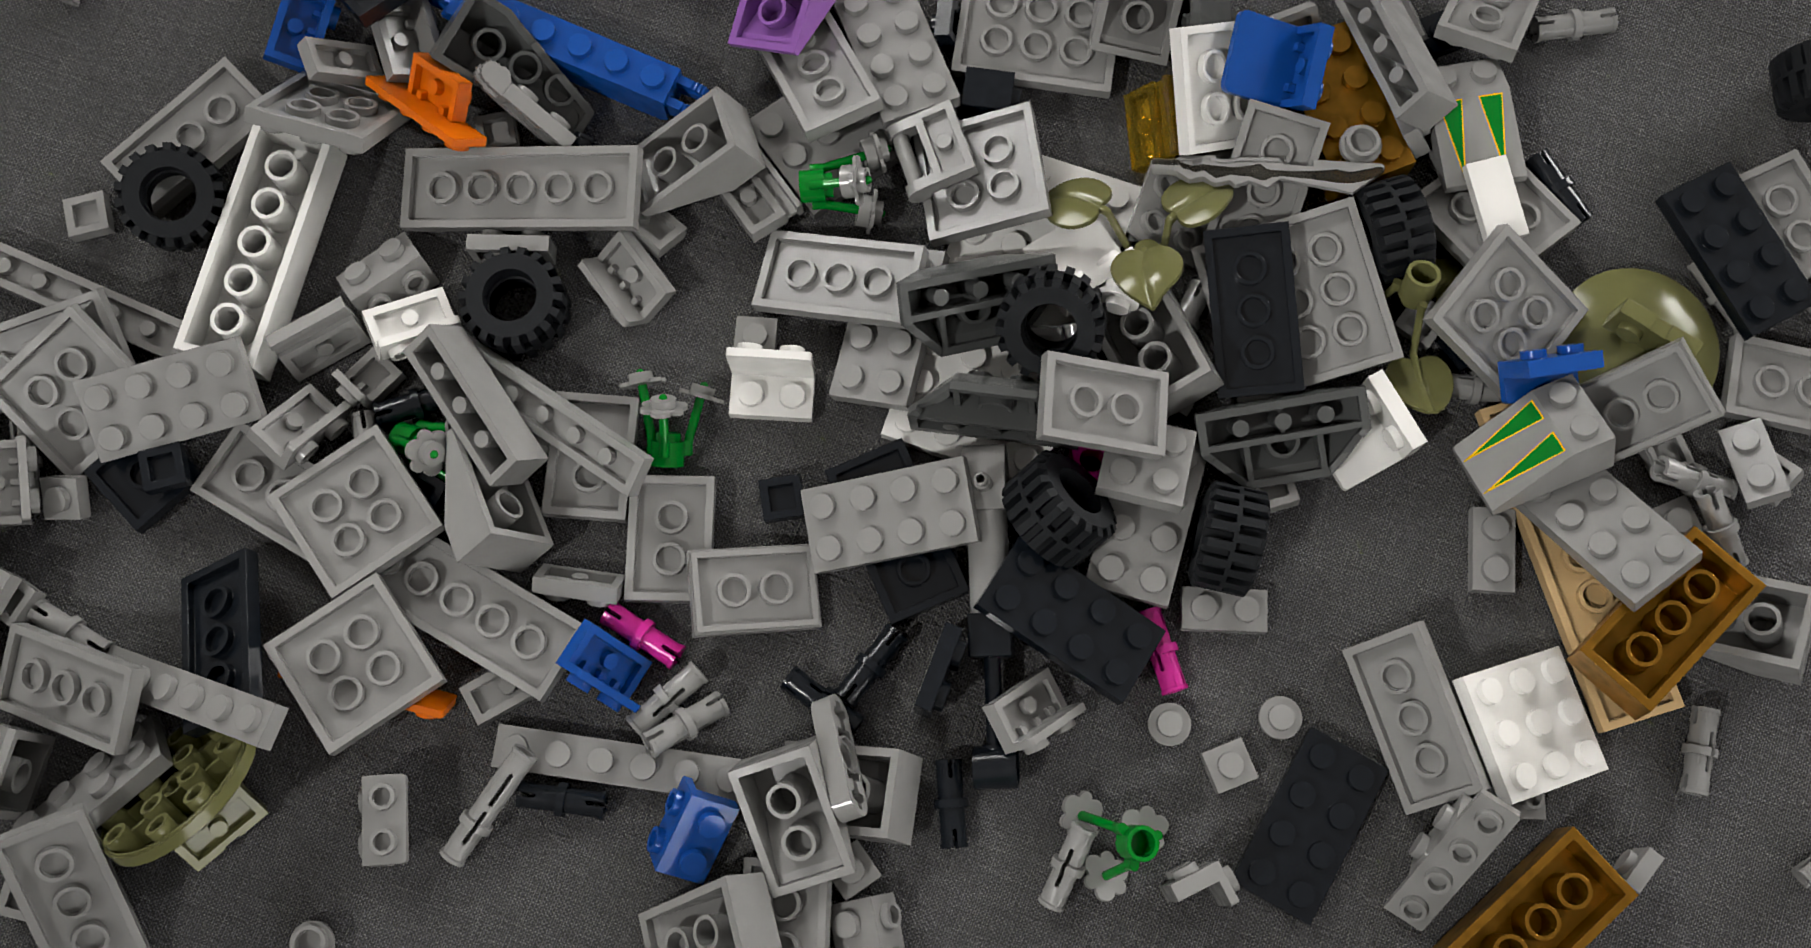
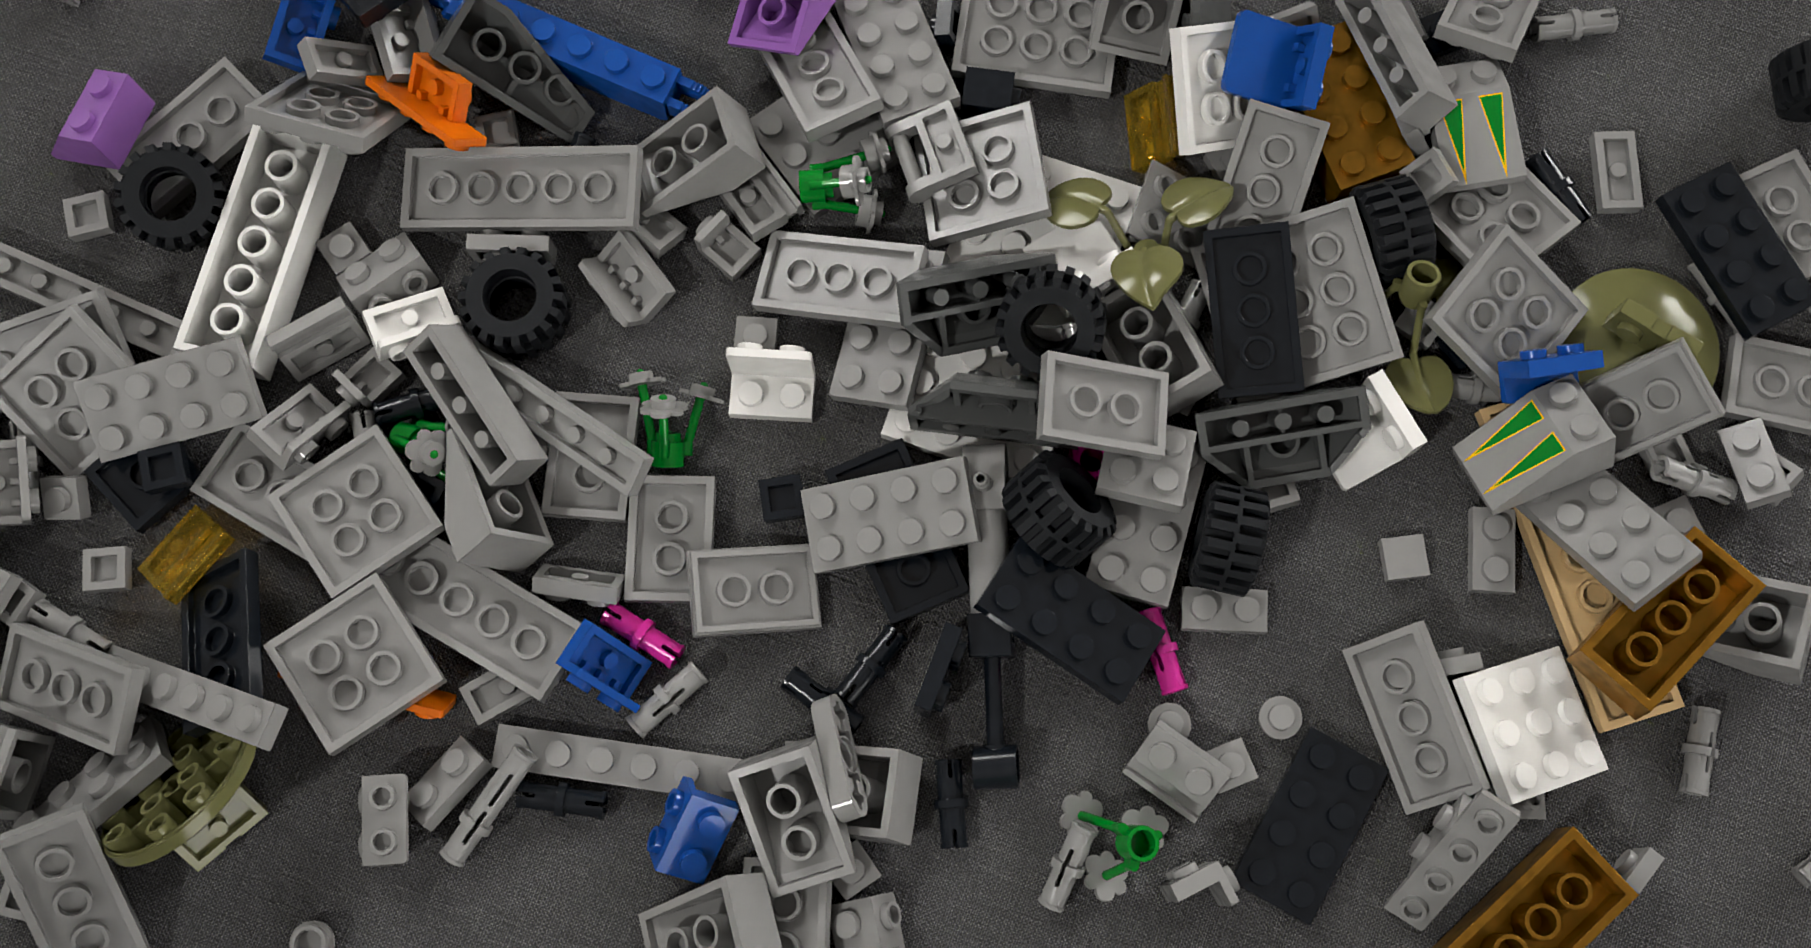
(104, 121): none -> medium lavender slope
(107, 569): none -> light grey plate
(185, 554): none -> clear yellow plate
(343, 247): none -> light grey plate
(446, 783): none -> light grey plate
(522, 104): light grey hinge -> none
(685, 724): light grey pin -> none
(725, 245): none -> light grey bracket
(1031, 713): light grey bracket -> none
(1116, 300): white plate -> none
(1177, 771): none -> light grey plate
(1267, 171): light grey sword -> none
(1360, 144): light grey plate -> none
(1403, 558): none -> light grey tile
(1431, 174): none -> light grey plate
(1458, 663): none -> light grey plate
(1494, 196): white tile -> none
(1615, 172): none -> light grey plate
(1719, 523): light grey pin -> none

